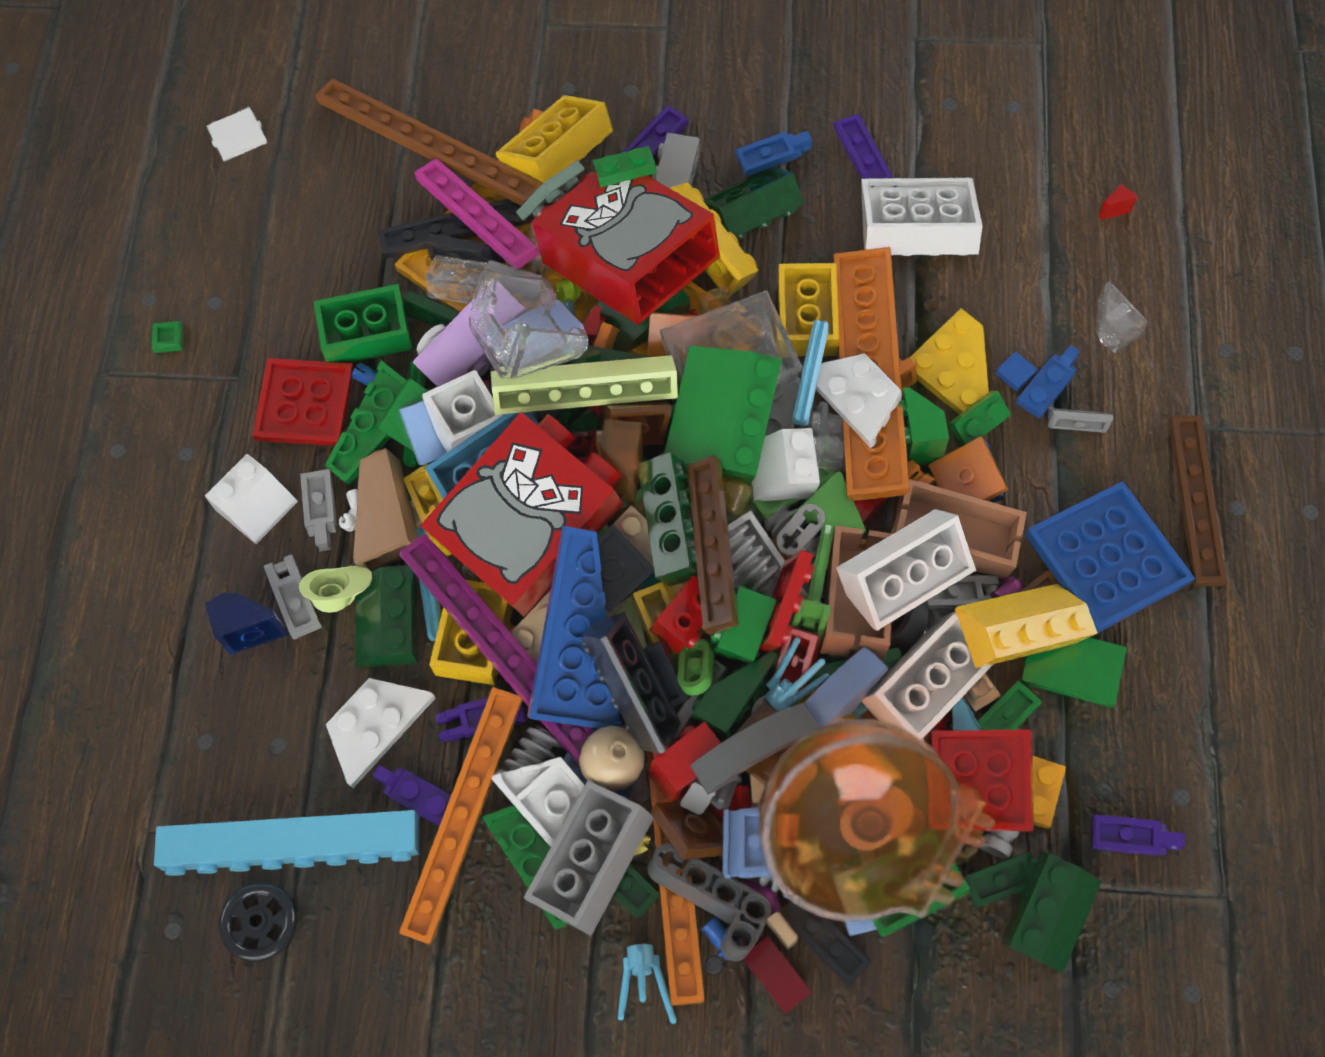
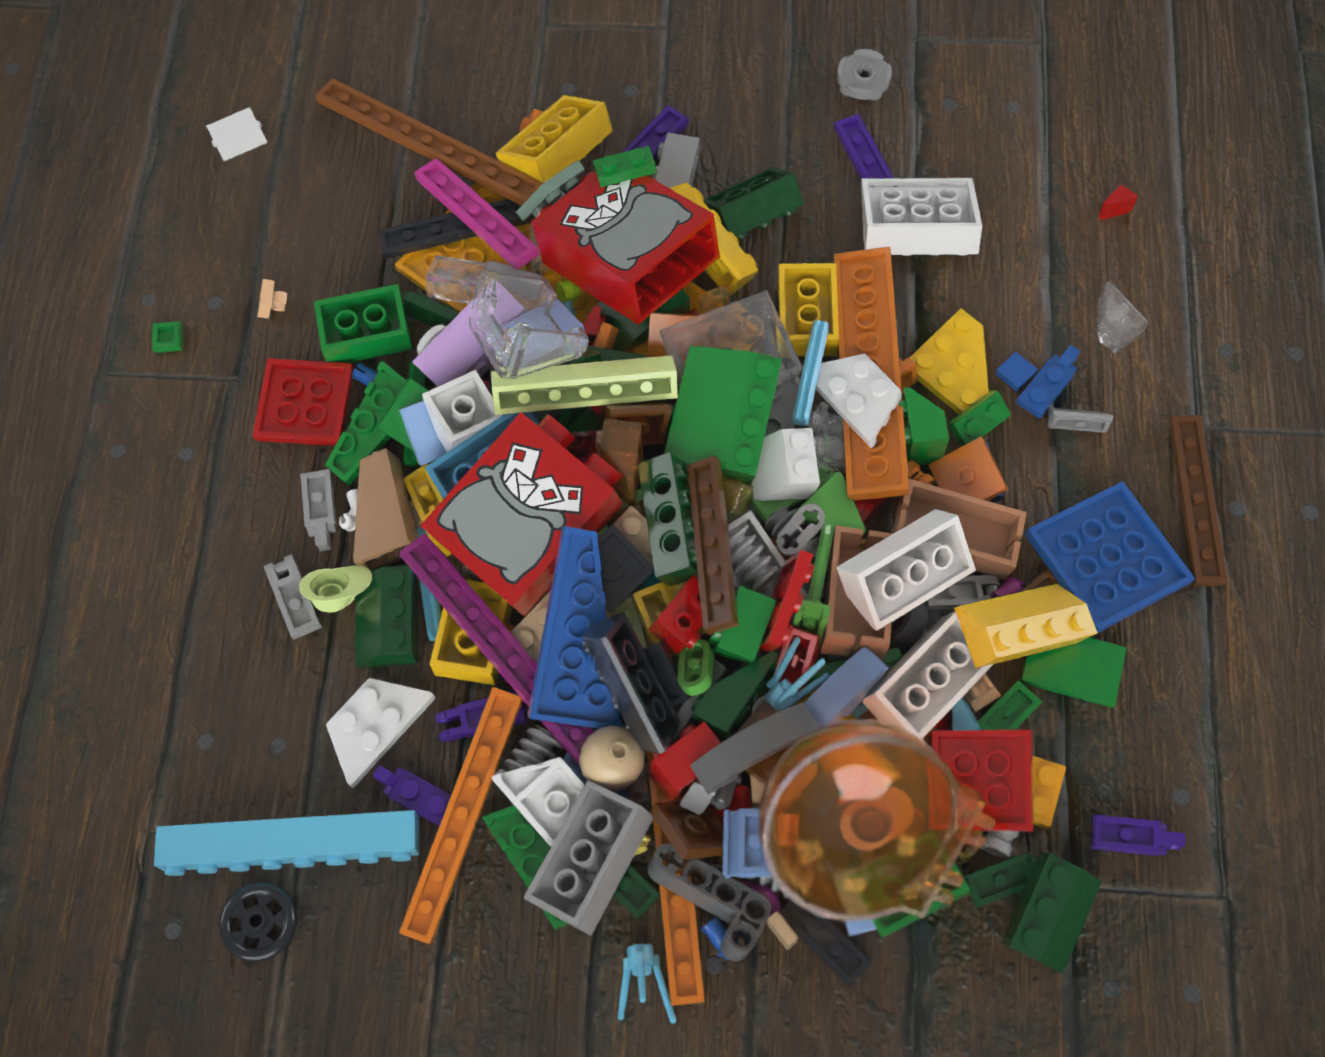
(242, 623): clear blue slope -> none
(251, 498): white slope -> none
(270, 300): none -> light nougat tile
(461, 249): black hinge -> none
(772, 152): blue hinge -> none
(776, 975): dark red slope -> none
(859, 87): none -> light grey plate

